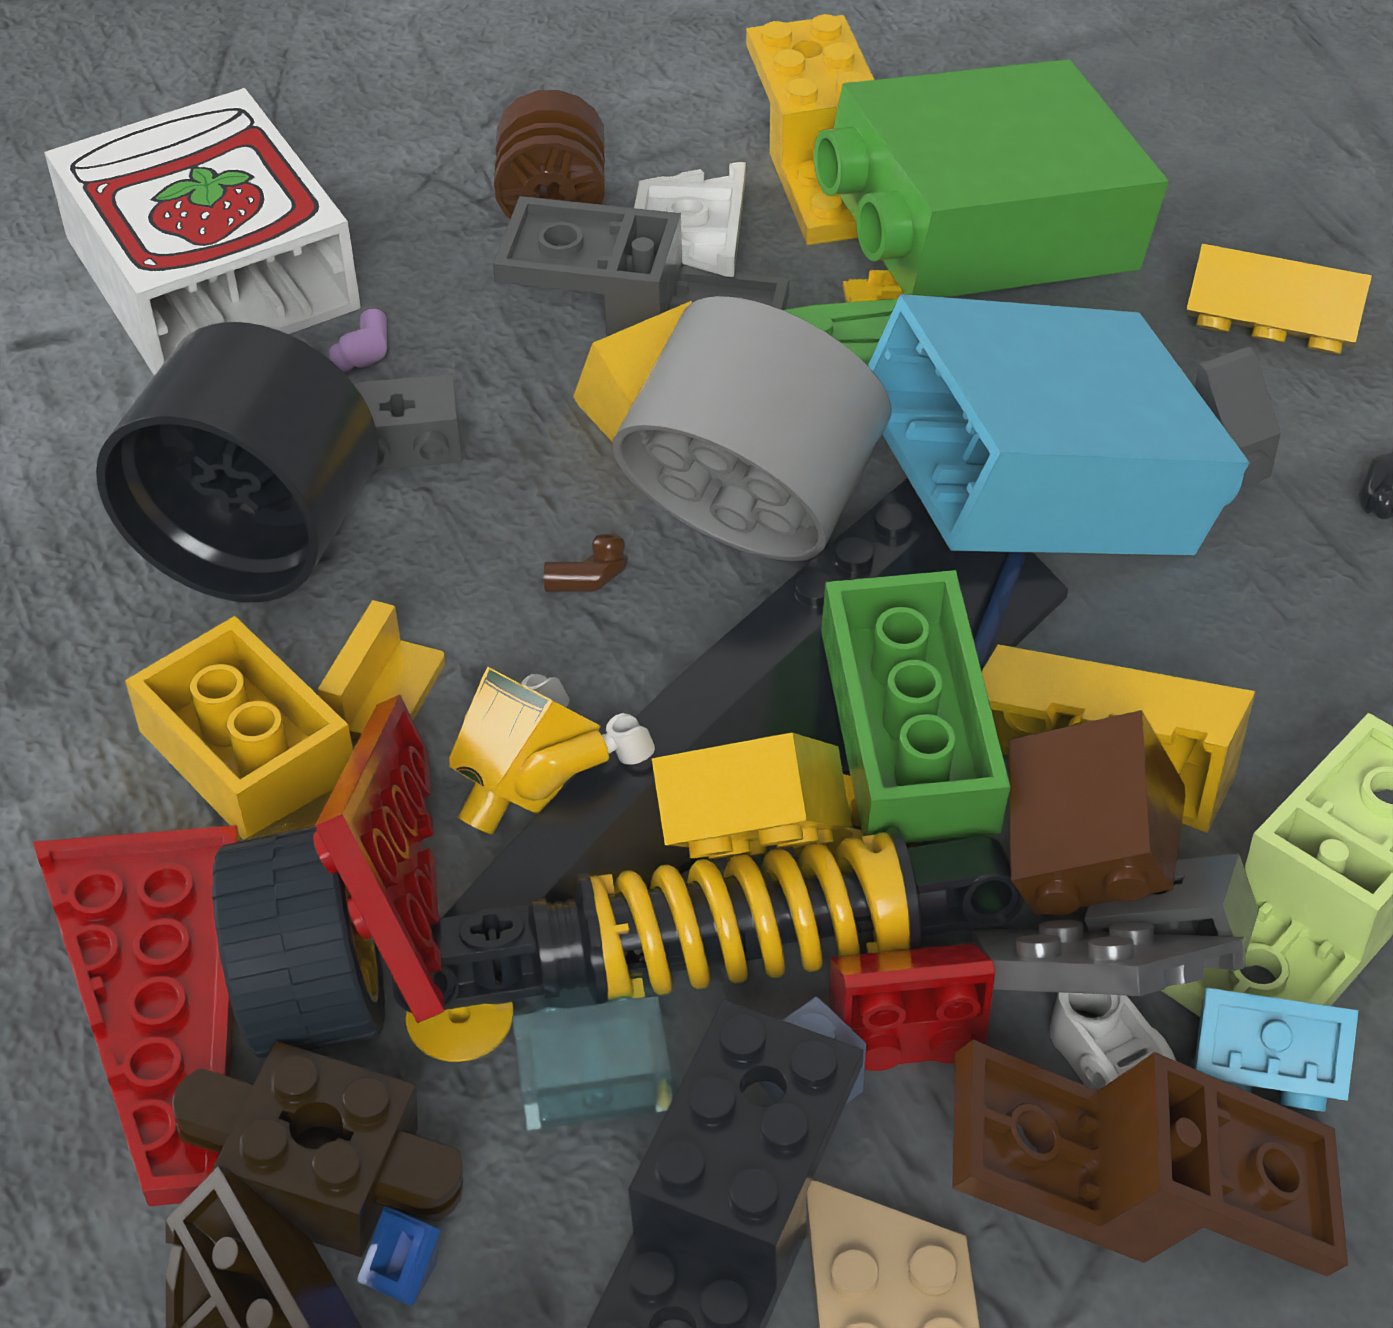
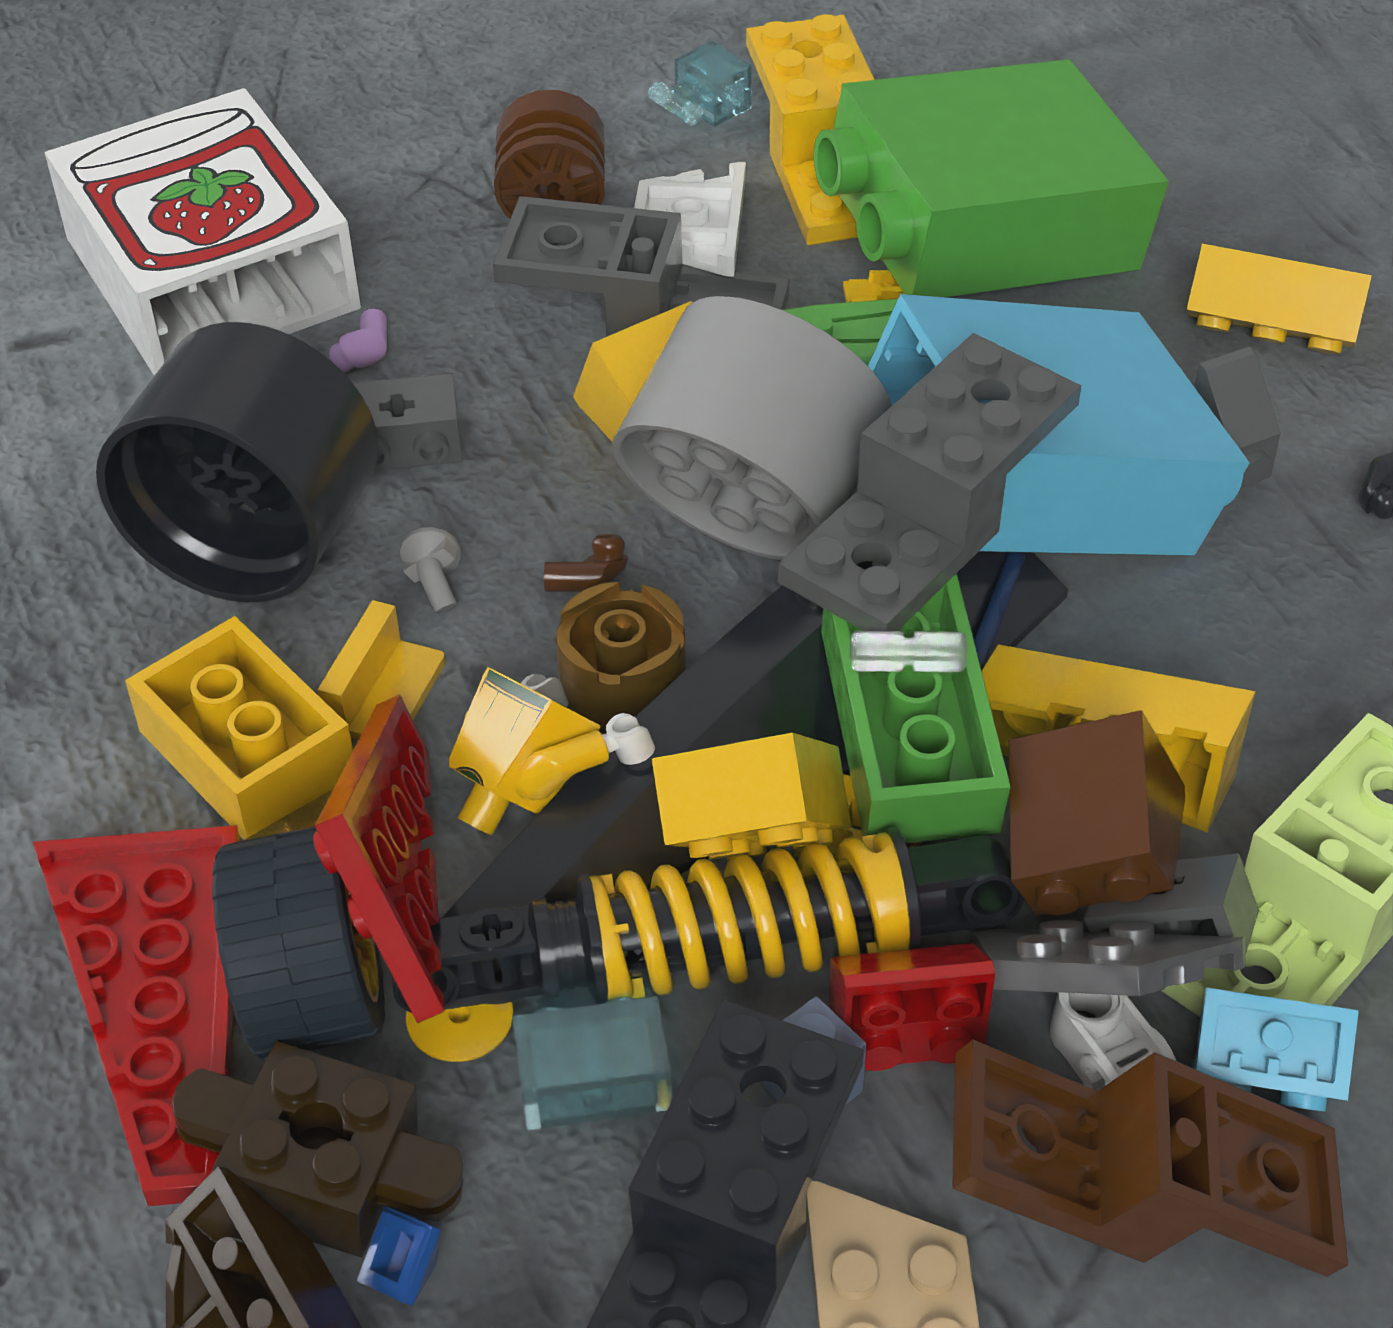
(427, 558): none -> light grey plate
(618, 650): none -> pearl gold brick
(708, 86): none -> clear light blue brick
(925, 651): none -> clear piece
(929, 485): none -> dark grey bracket

